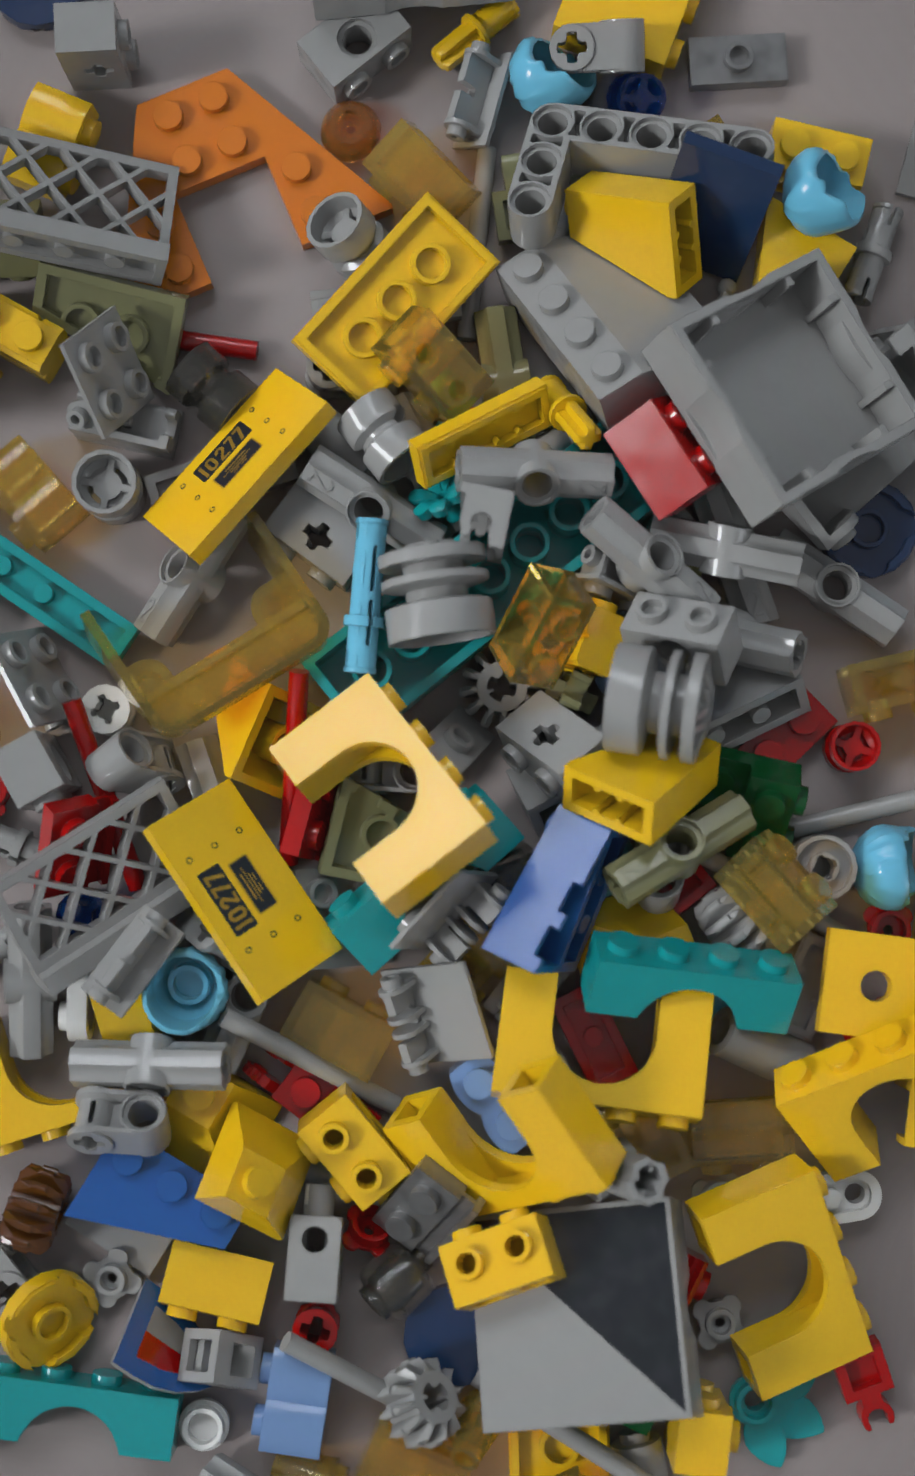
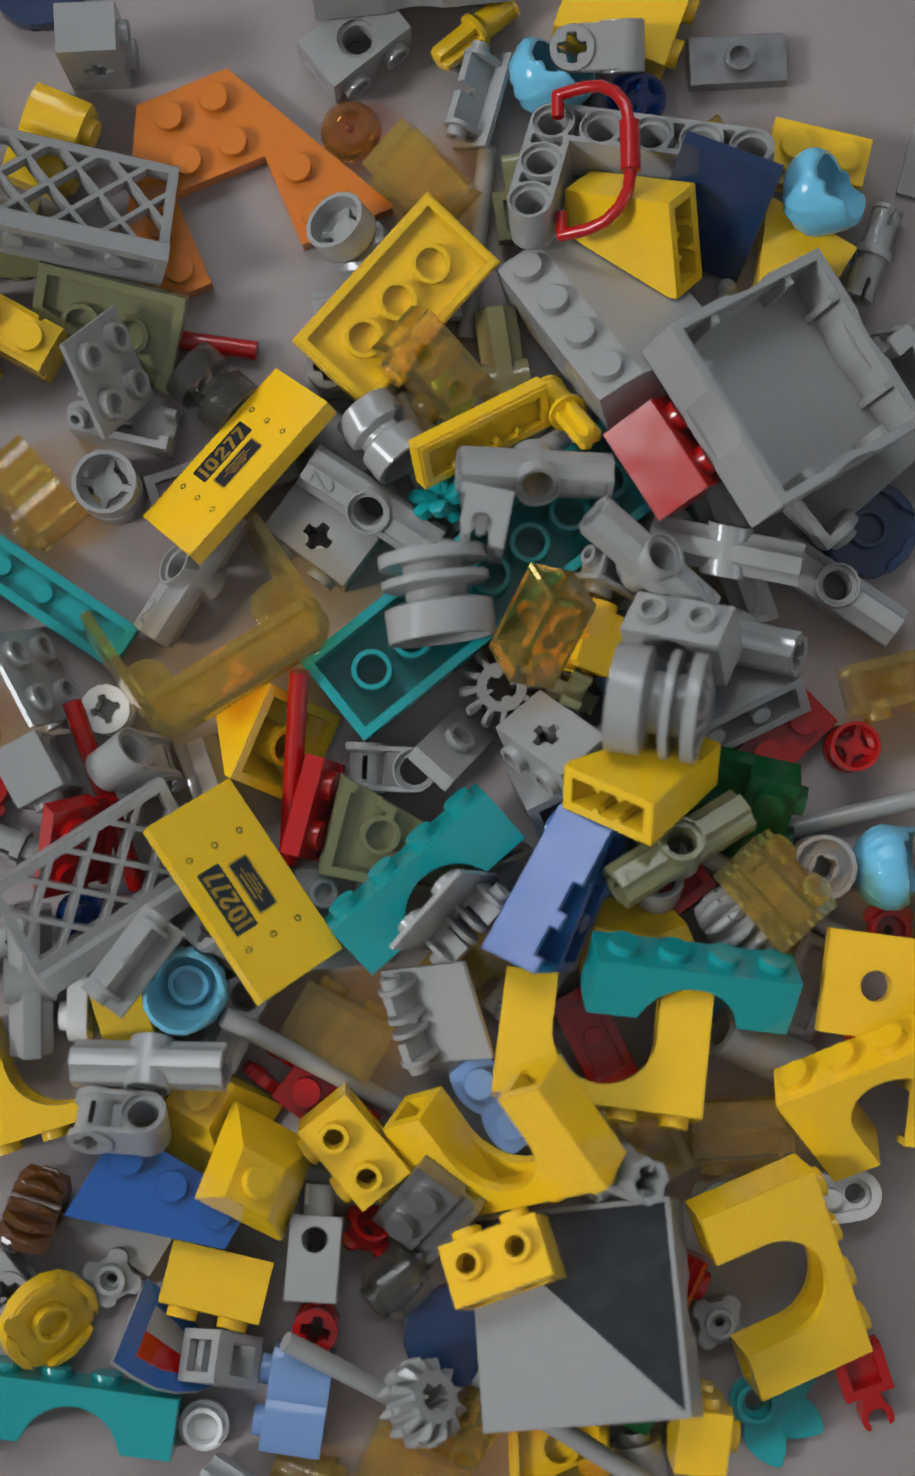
(366, 597): medium azure pin -> none
(443, 827): yellow arch -> none
(629, 154): none -> red piece

